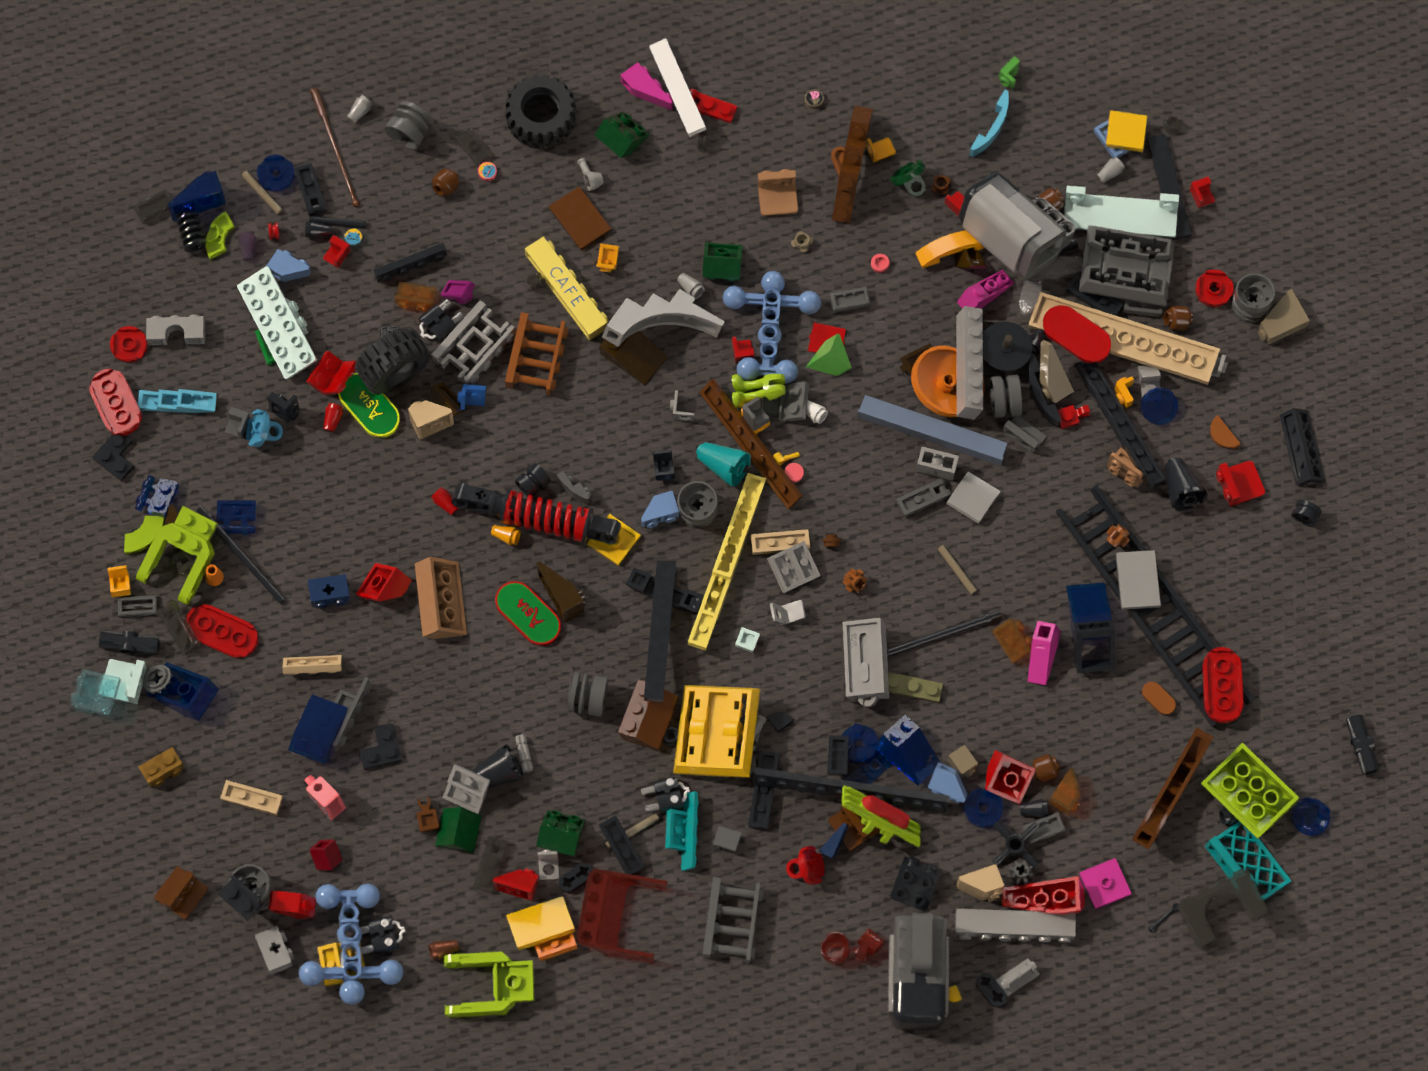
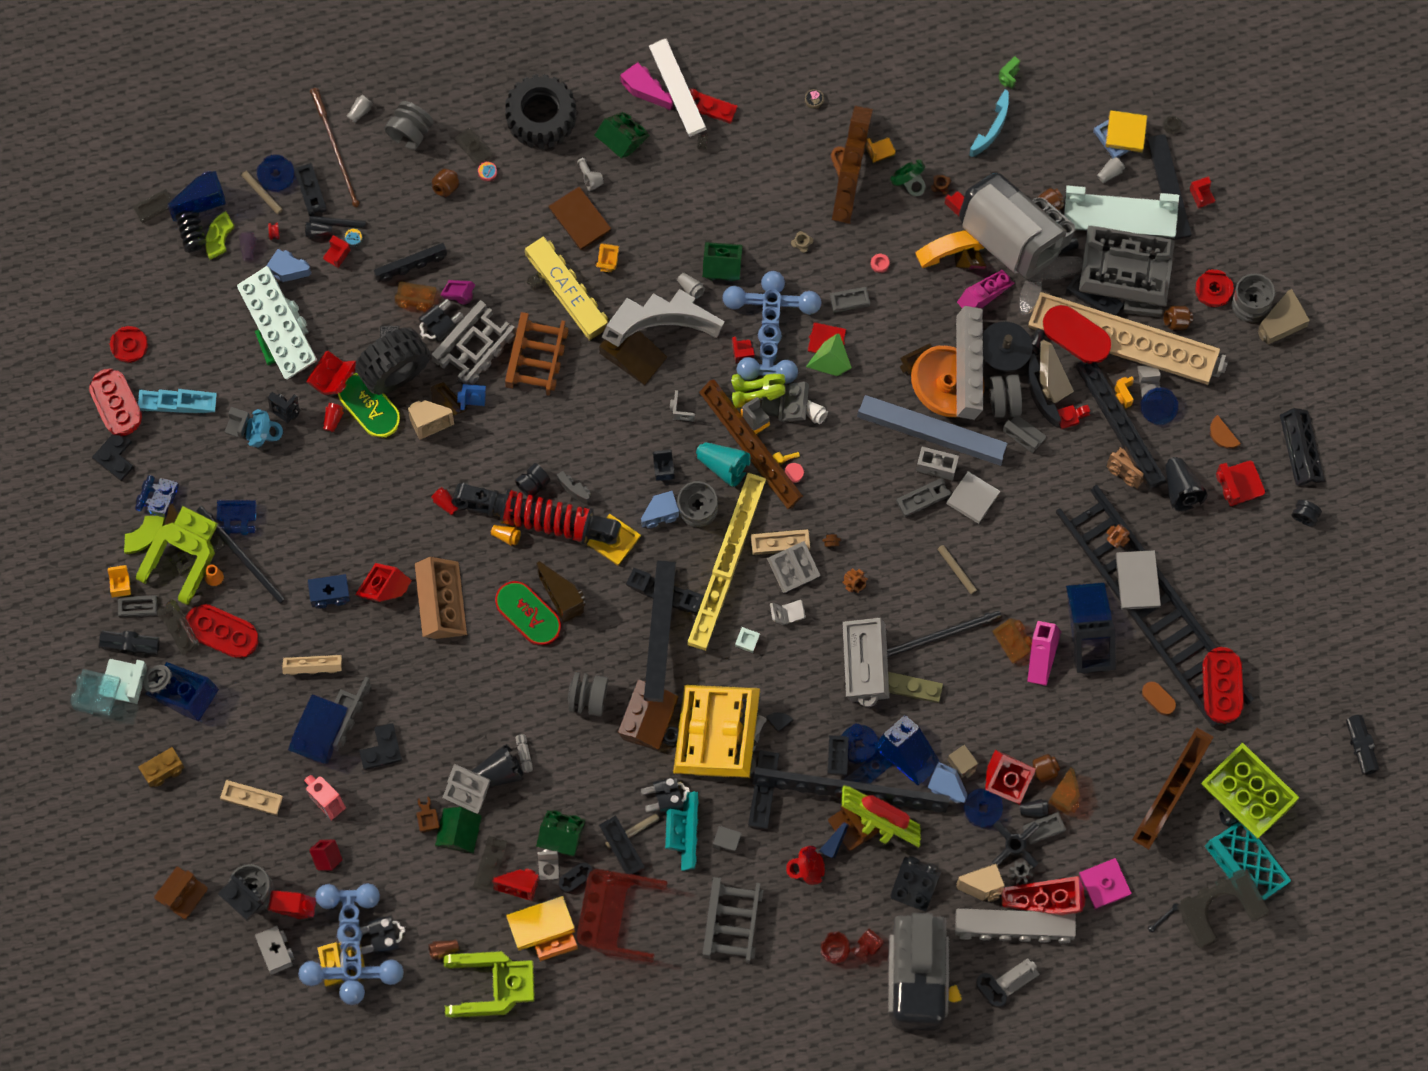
(159, 328): light grey arch -> none
(777, 192): medium nougat bracket -> none
(1311, 816): clear blue dish -> none

